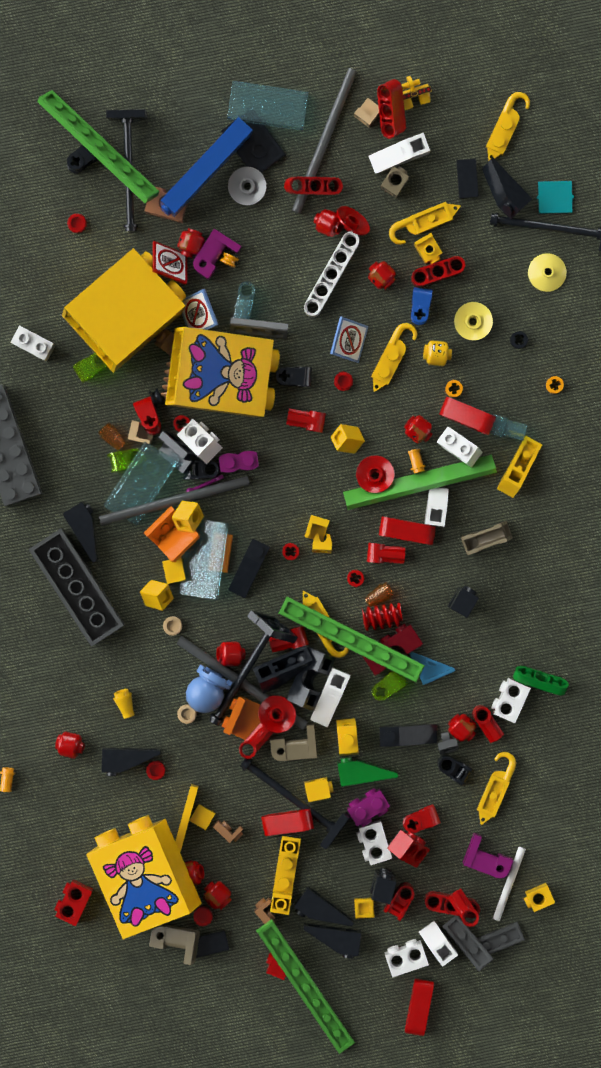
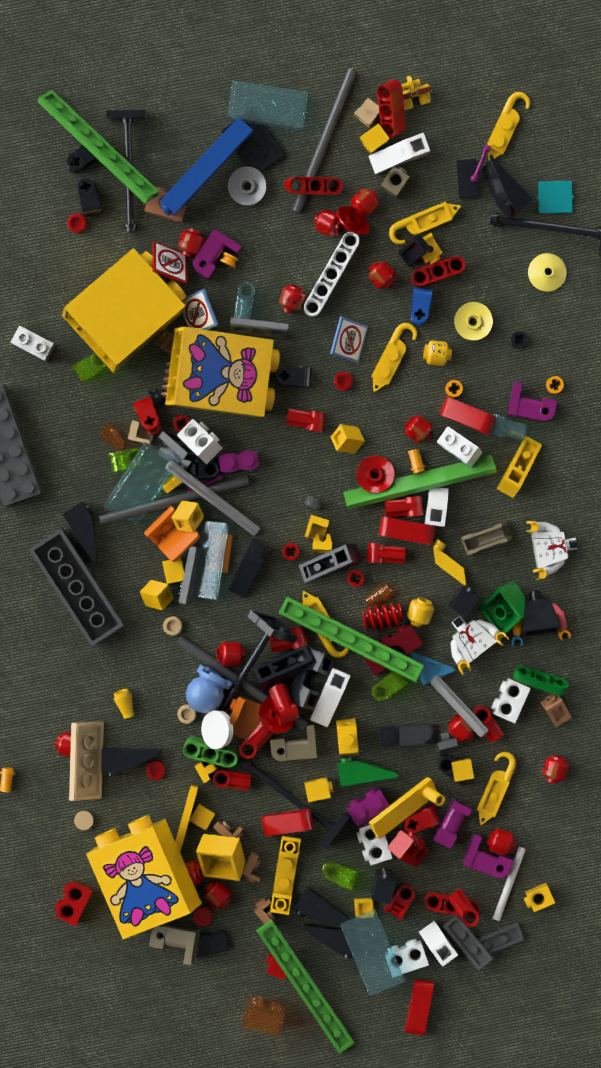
(84, 820): none -> tan tile
(86, 761): none -> tan tile
(89, 201): none -> black piece
(171, 483): none -> yellow tile
(190, 575): none -> tile
(202, 755): none -> bright green beam
(204, 771): none -> yellow tile
(211, 497): none -> light grey axle
(217, 729): none -> white tile
(221, 857): none -> yellow piece
(234, 779): none -> red piece
(252, 864): none -> medium nougat bracket
(263, 1016): none -> clear orange piece
(284, 708): none -> red piece
(292, 298): none -> red head
(313, 503): none -> dark grey axle
(330, 562): none -> black slope
(343, 876): none -> clear neon green piece
(364, 202): none -> red head
(372, 952): none -> clear light blue tile
(374, 139): none -> yellow panel
(405, 807): none -> yellow piece
(408, 506): none -> red piece
(414, 250): none -> black tile
(420, 611): none -> yellow head
(447, 563): none -> yellow piece
(447, 830): none -> magenta piece
(459, 706): none -> light grey axle
(462, 770): none -> yellow tile
(472, 640): none -> white torso
(486, 149): none -> magenta hinge
(501, 842): none -> red head
(505, 607): none -> green slope
(528, 407): none -> magenta piece
(540, 618): none -> black torso
(549, 547): none -> white torso
(555, 769): none -> red head
(556, 709): none -> medium nougat bracket

